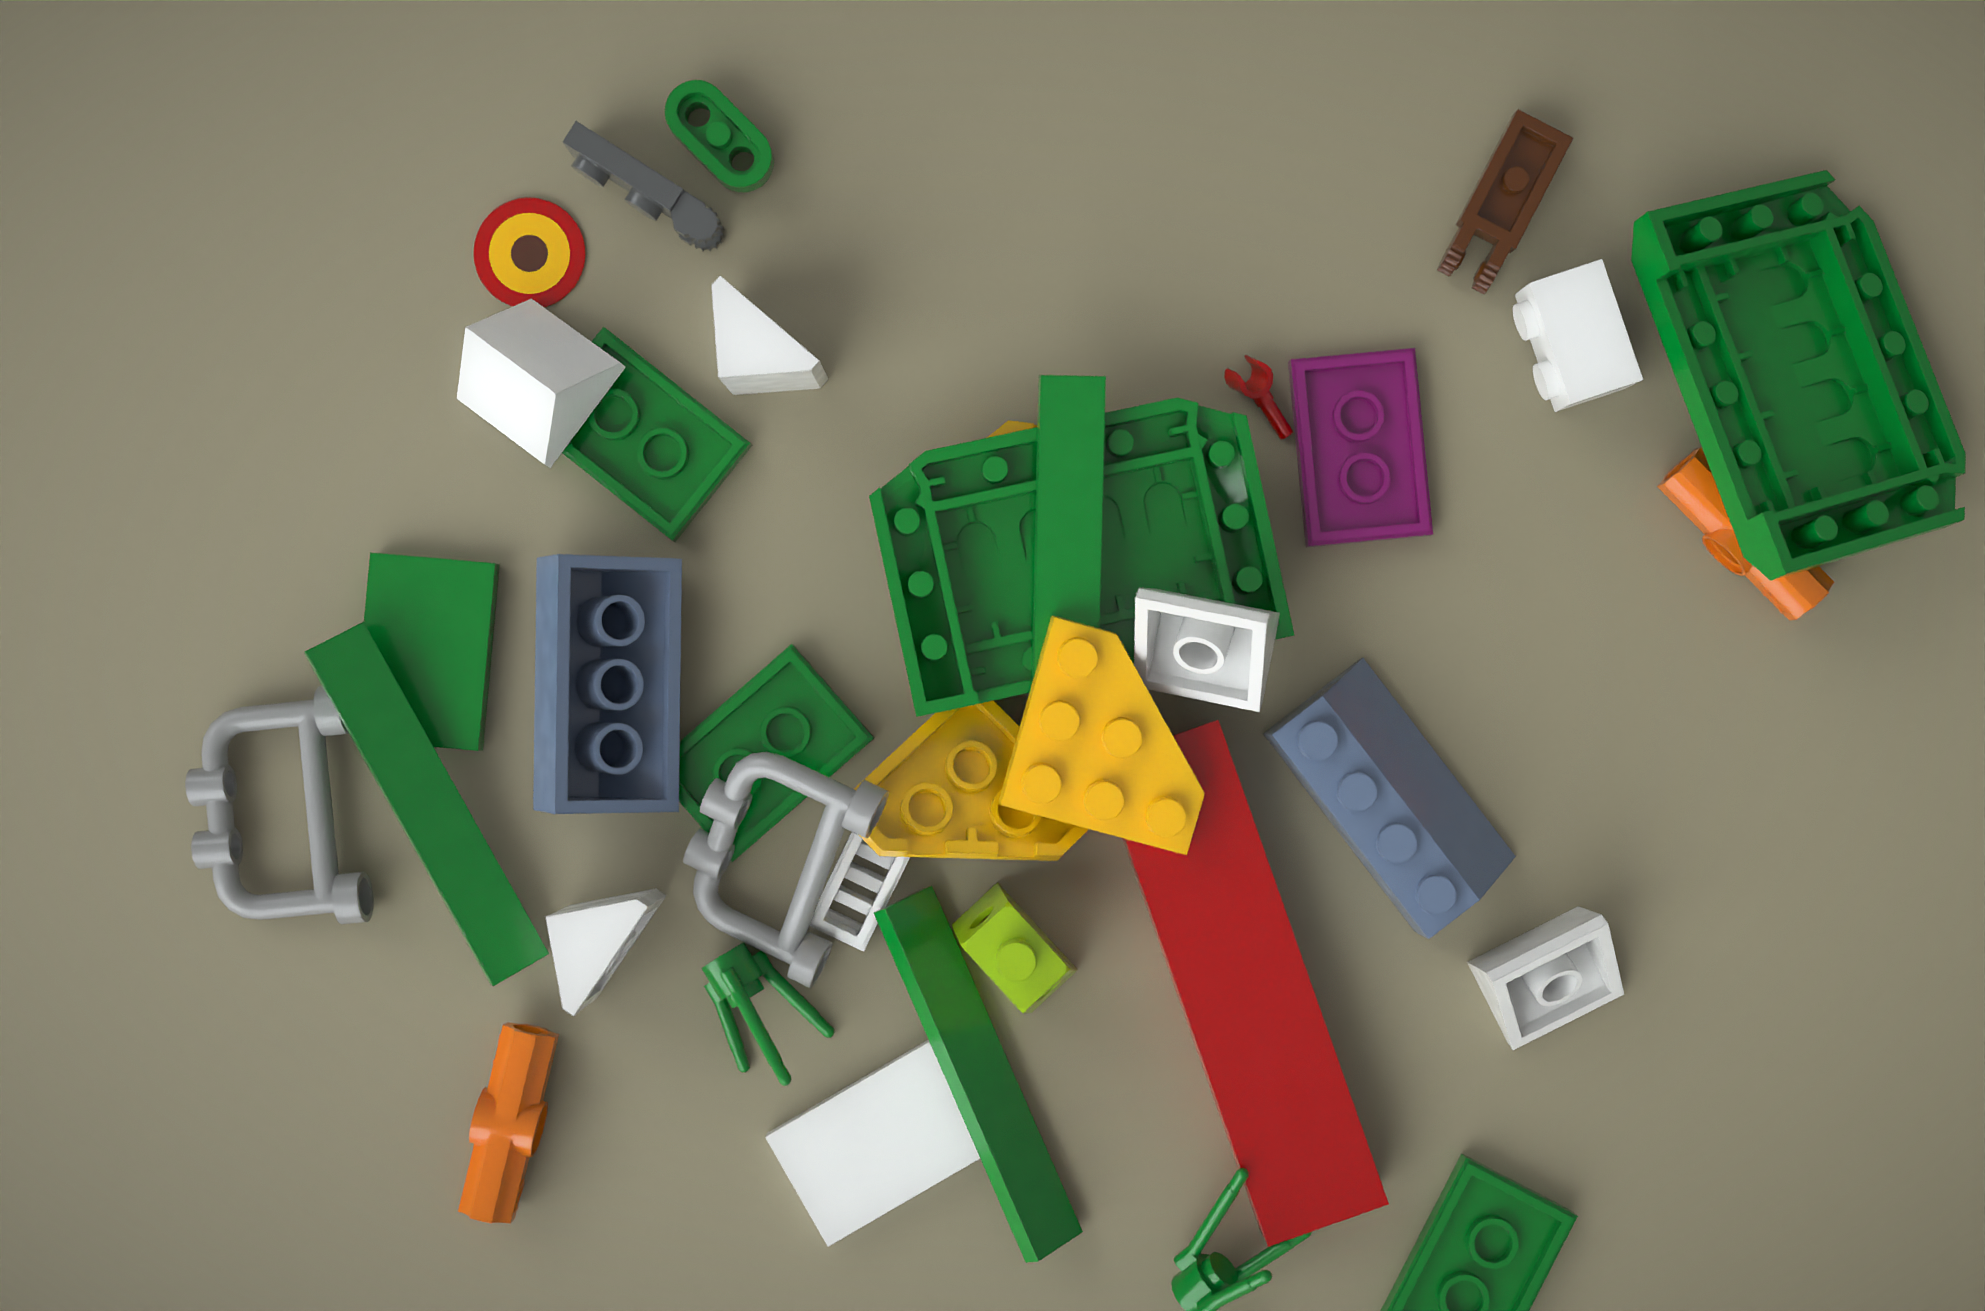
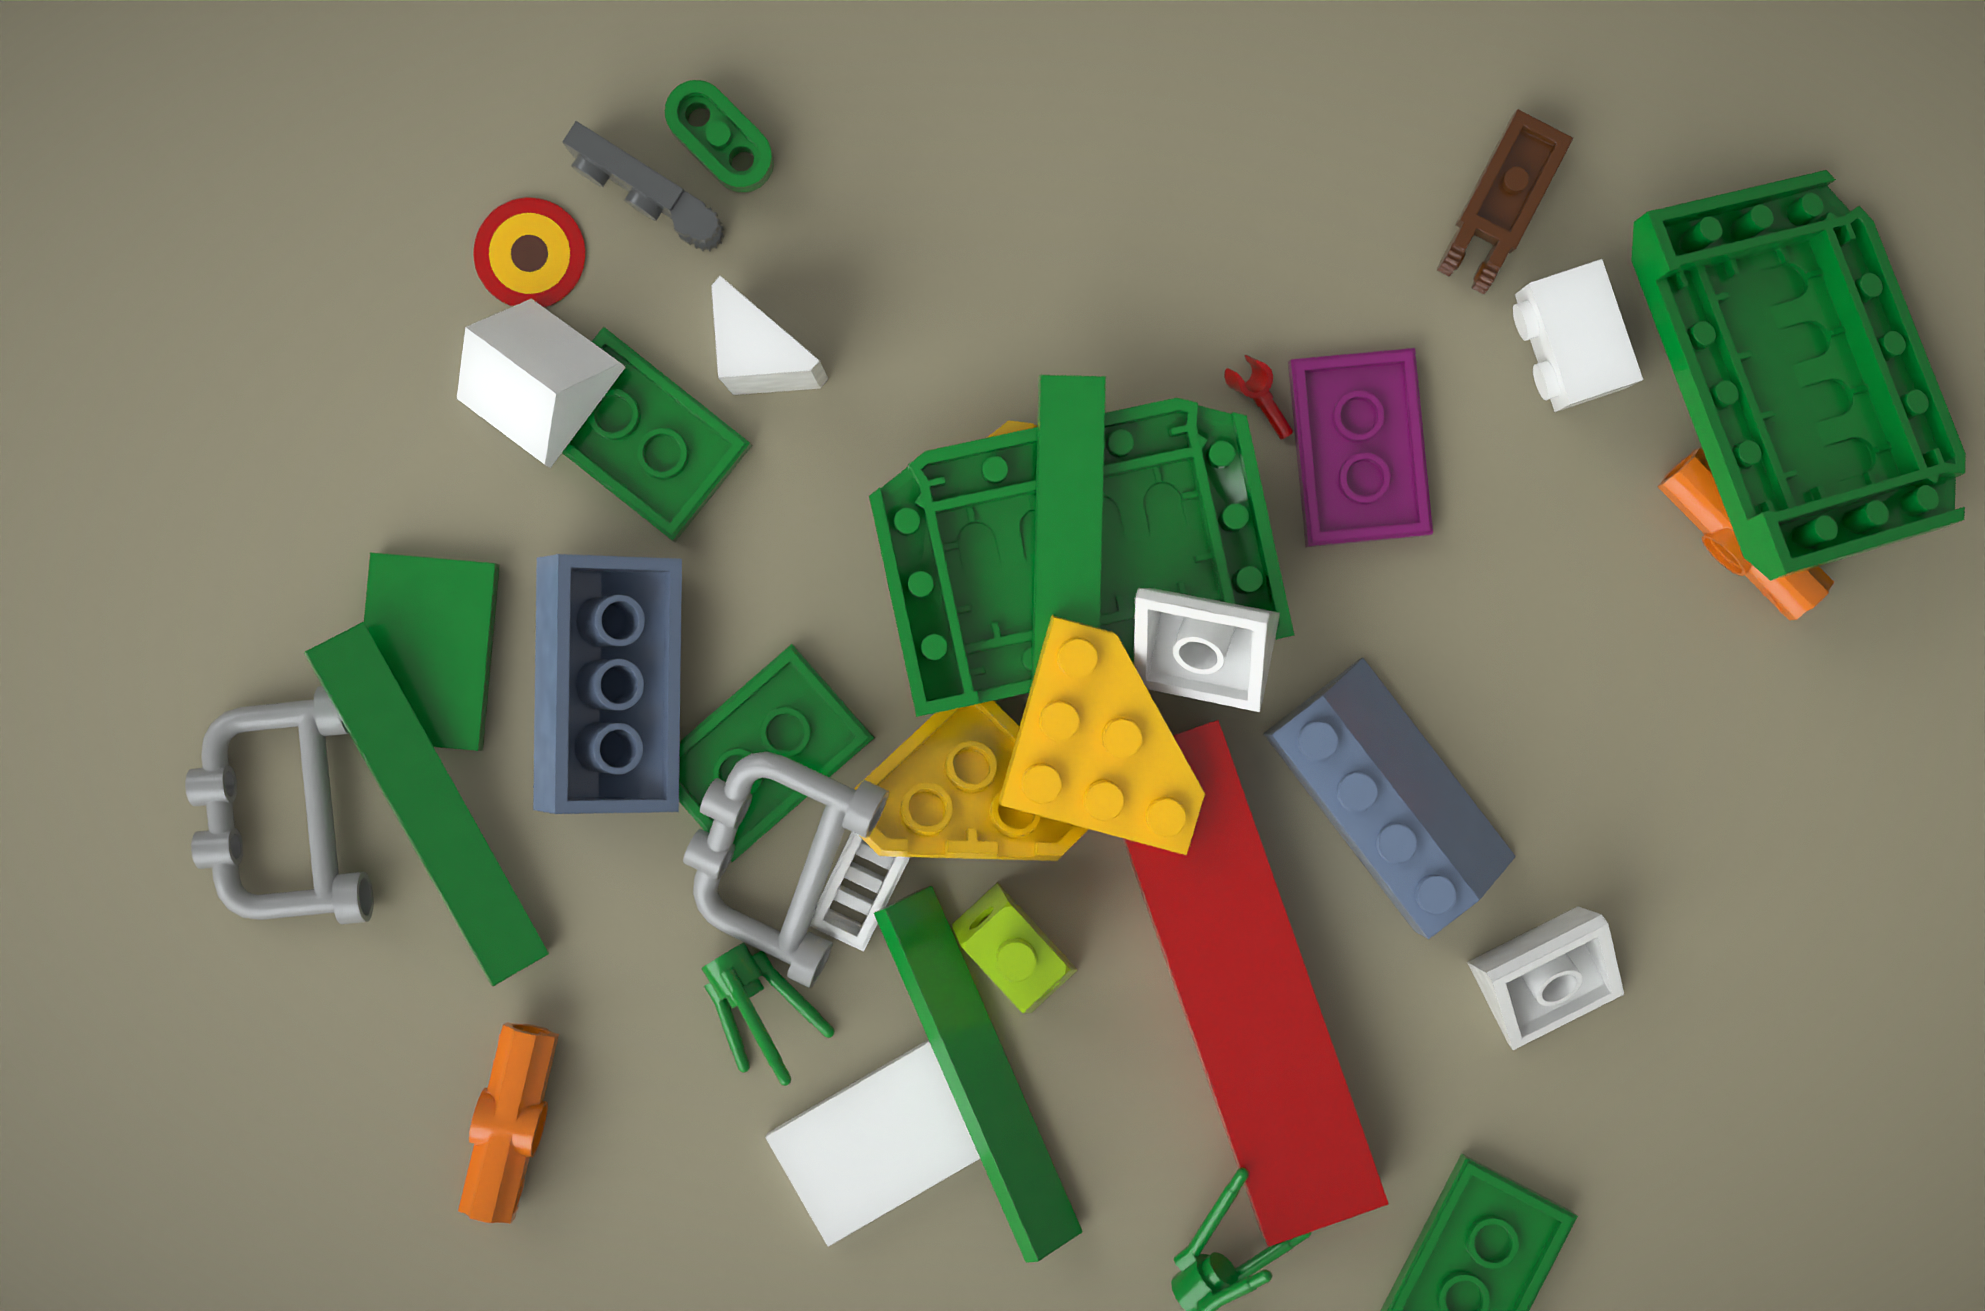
(593, 941): white slope -> none

